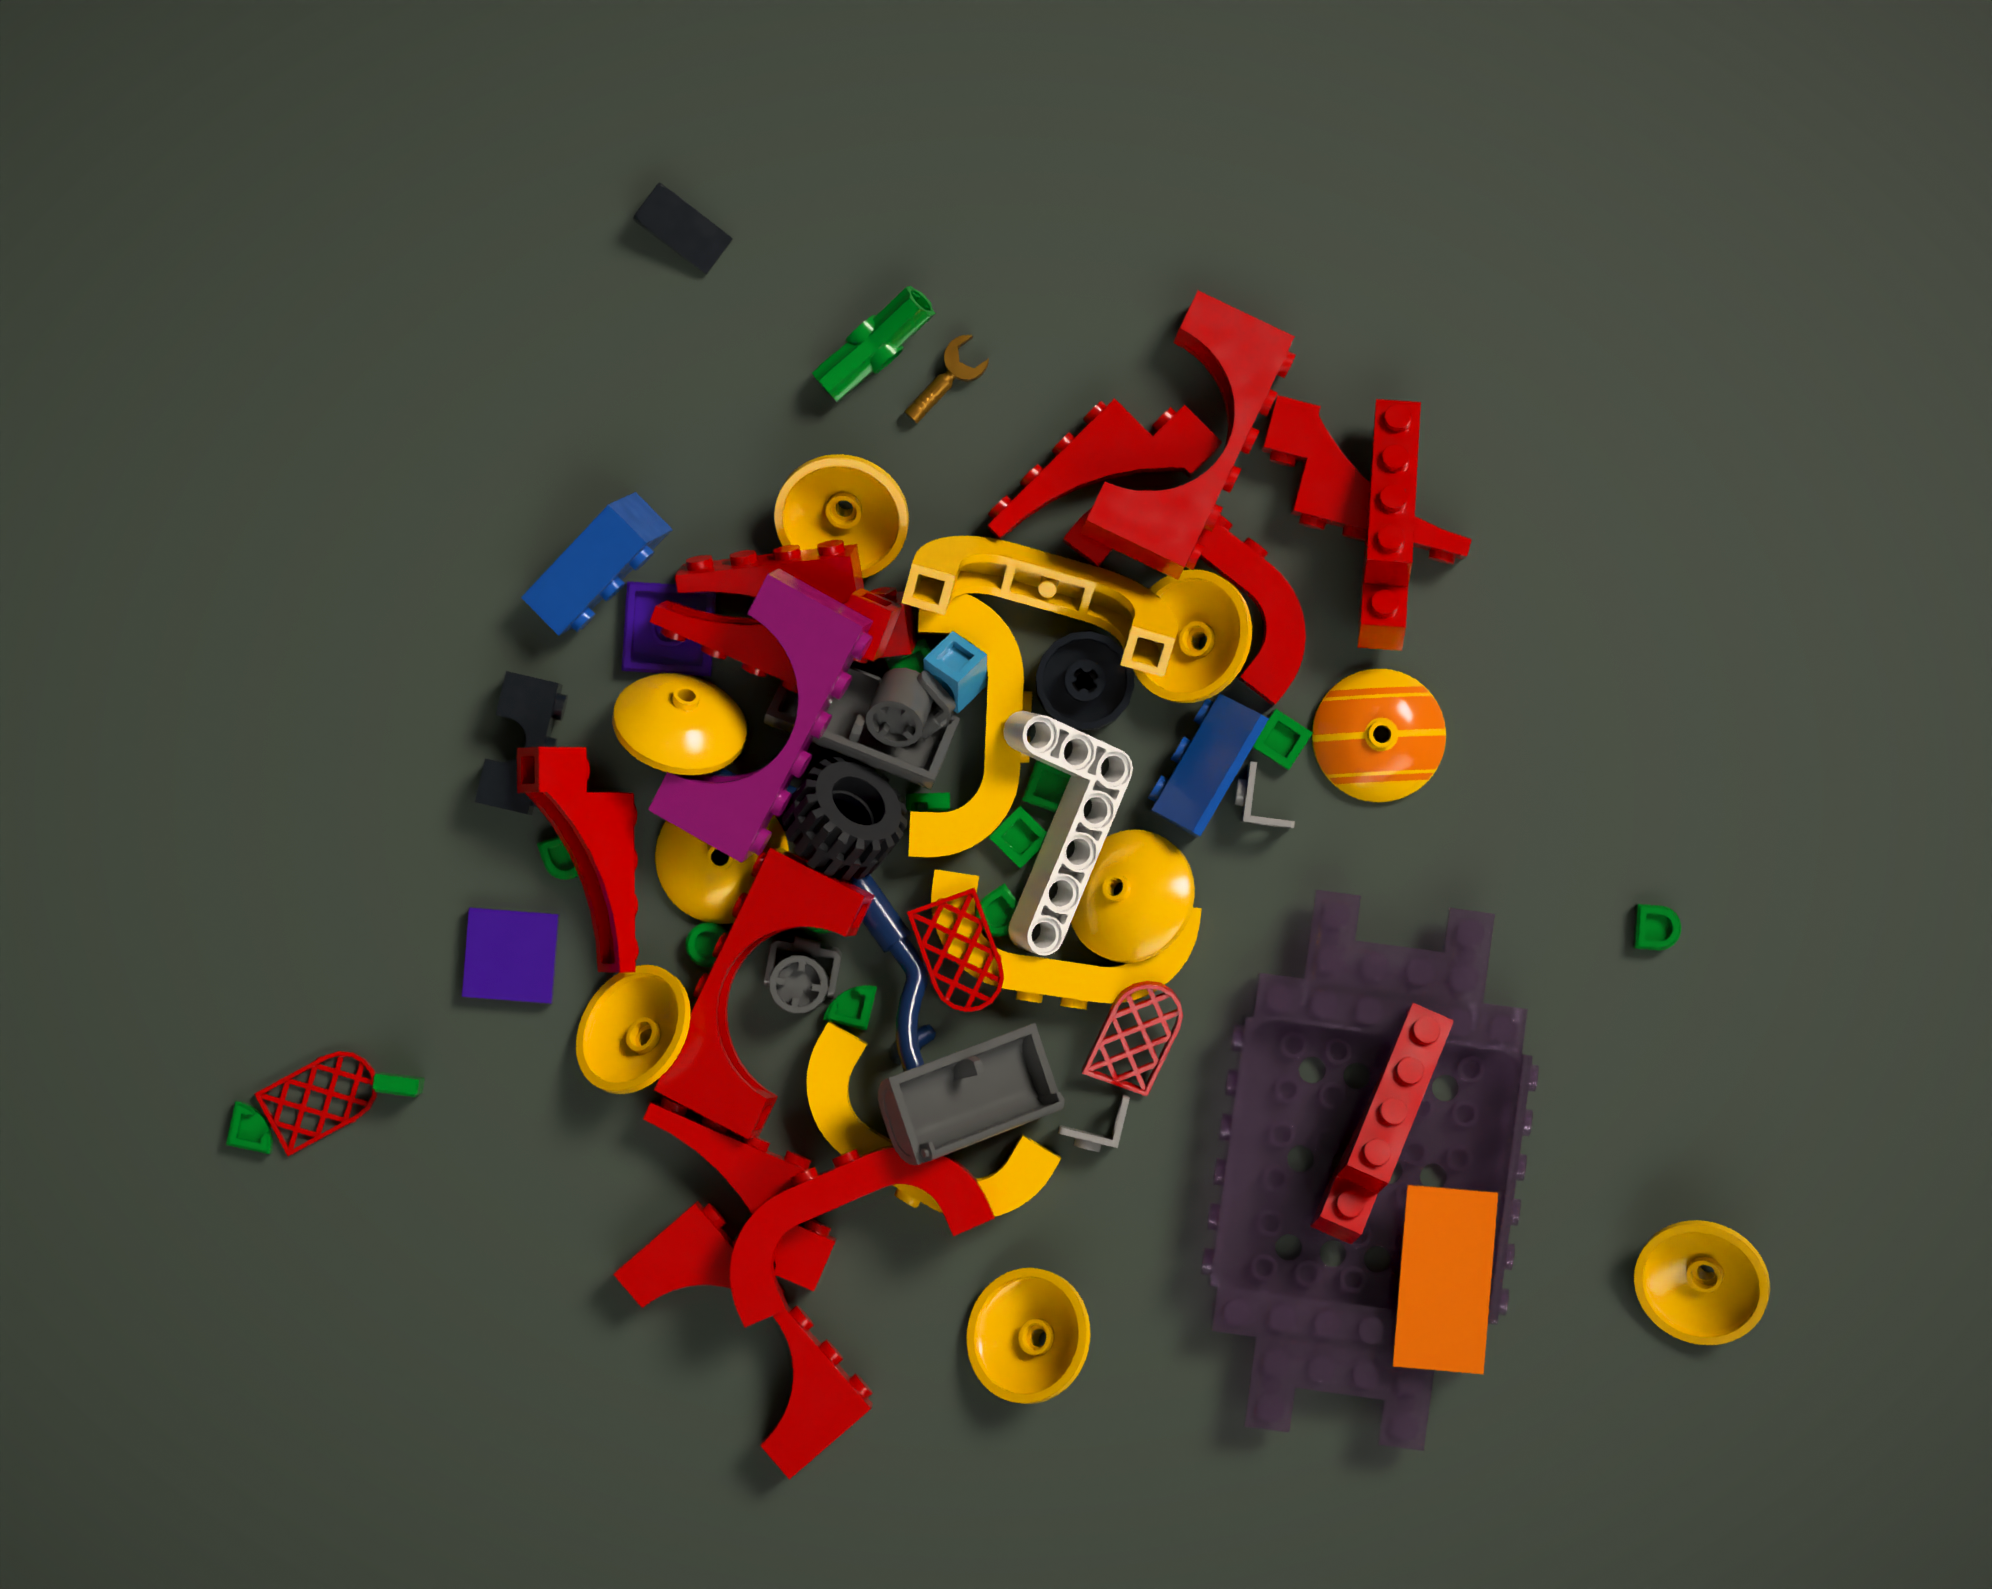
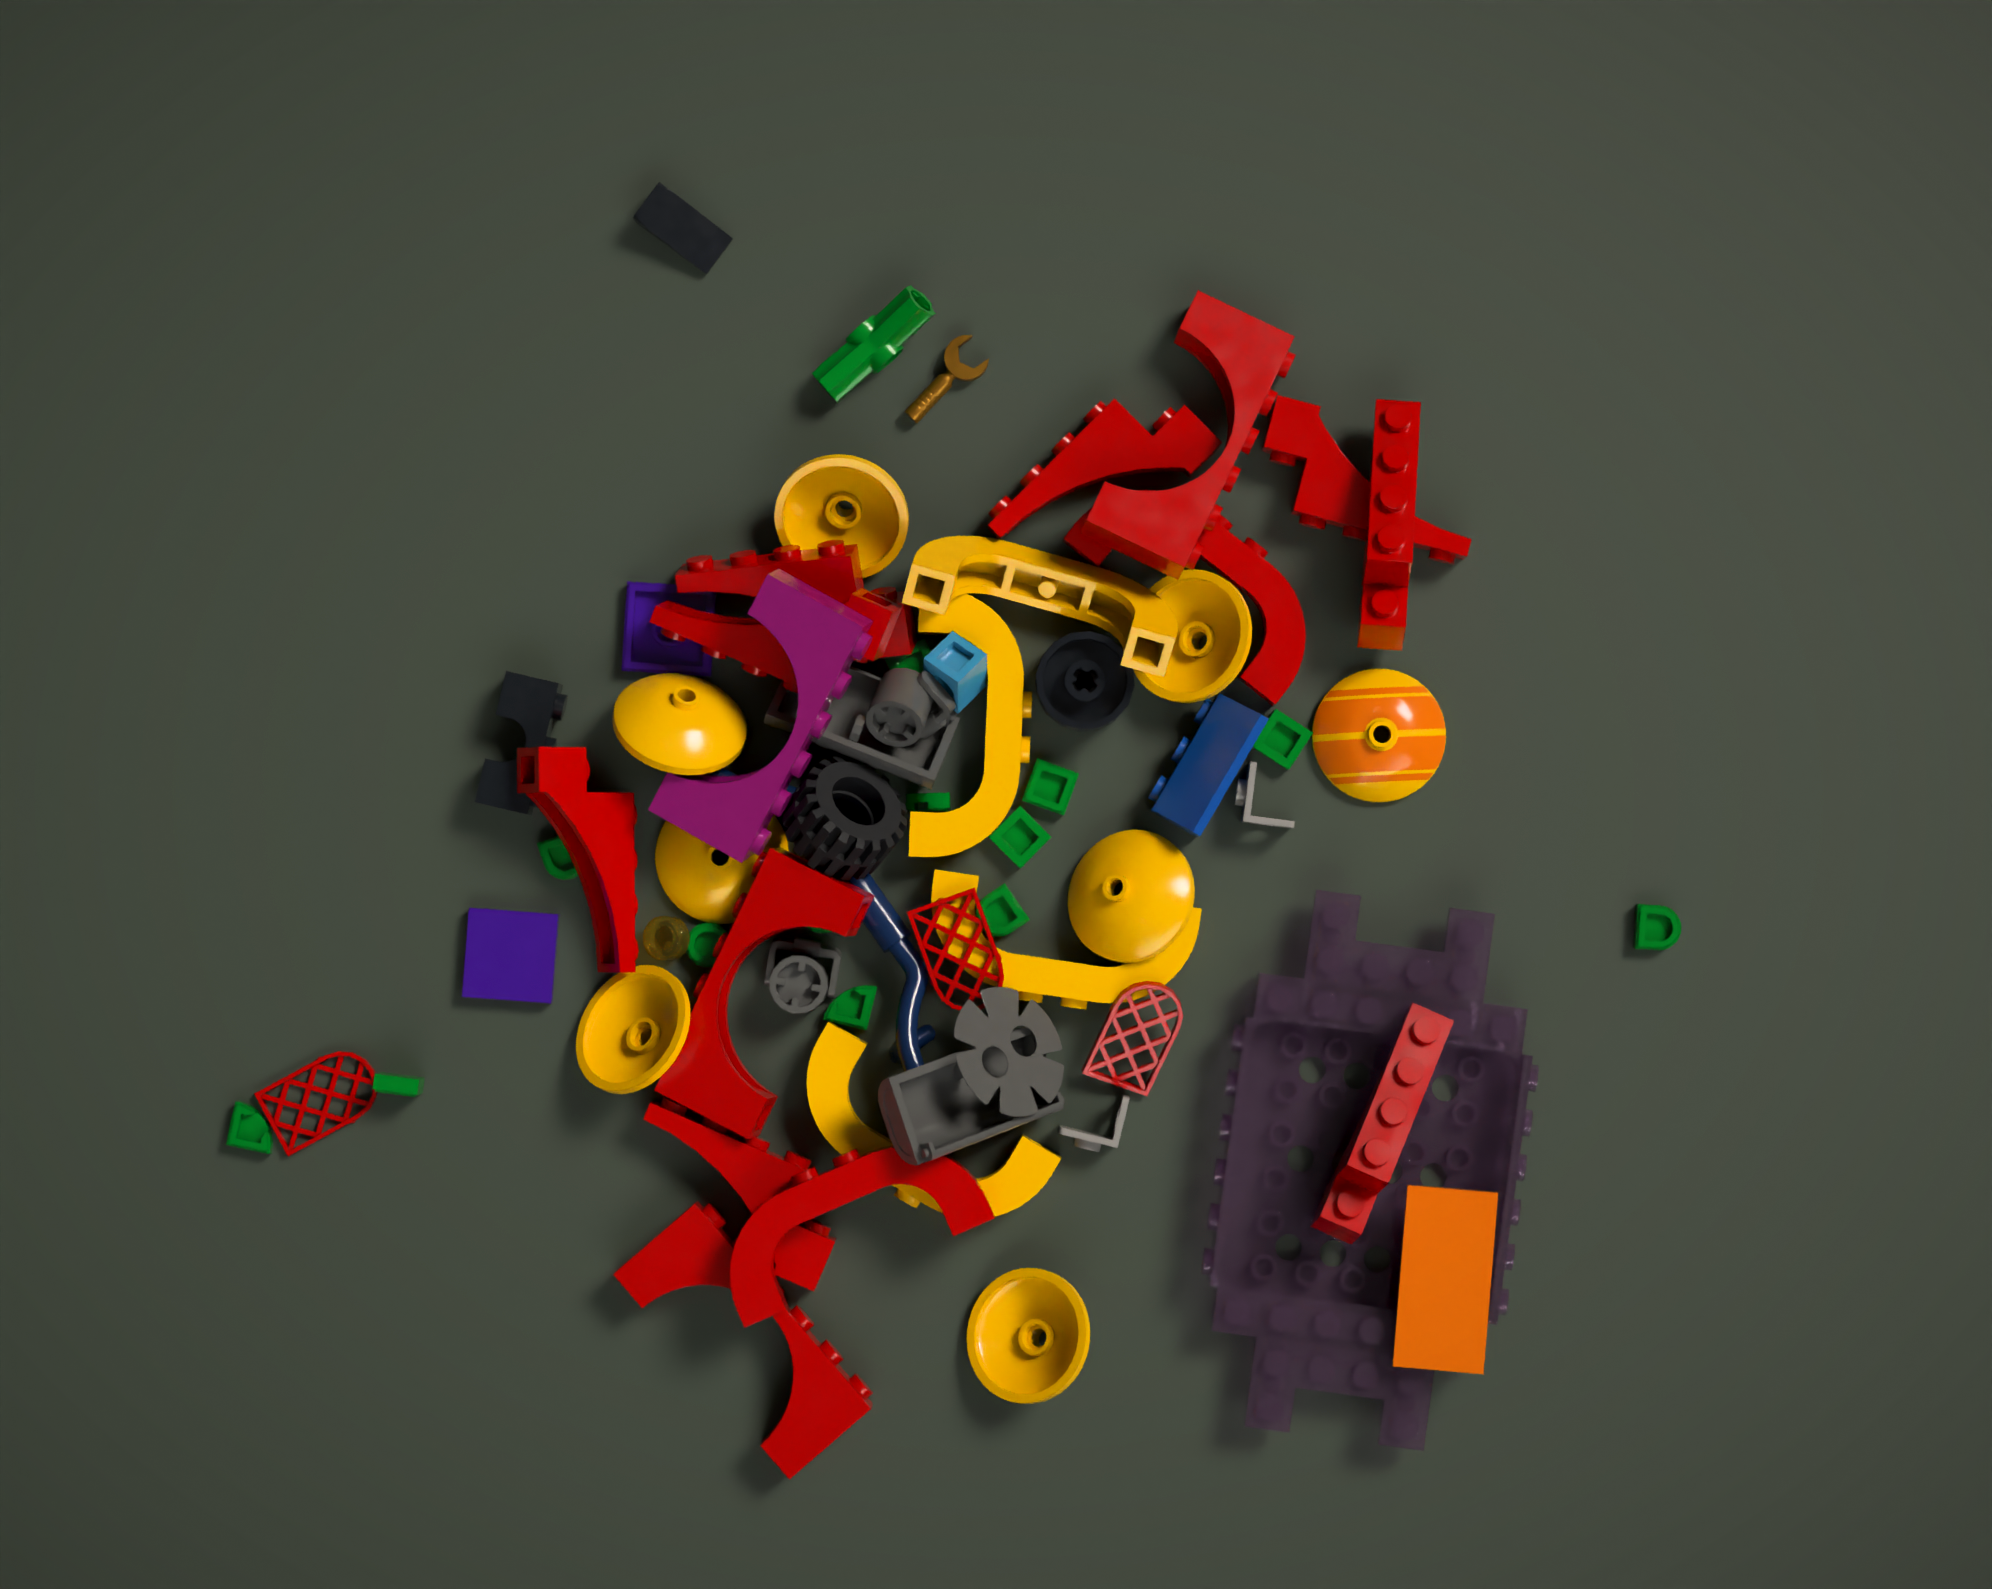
(597, 563): blue wedge -> none
(666, 938): none -> clear yellow tile
(1022, 1072): none -> dark grey piece
(1067, 825): white beam -> none
(1697, 1303): yellow dish -> none

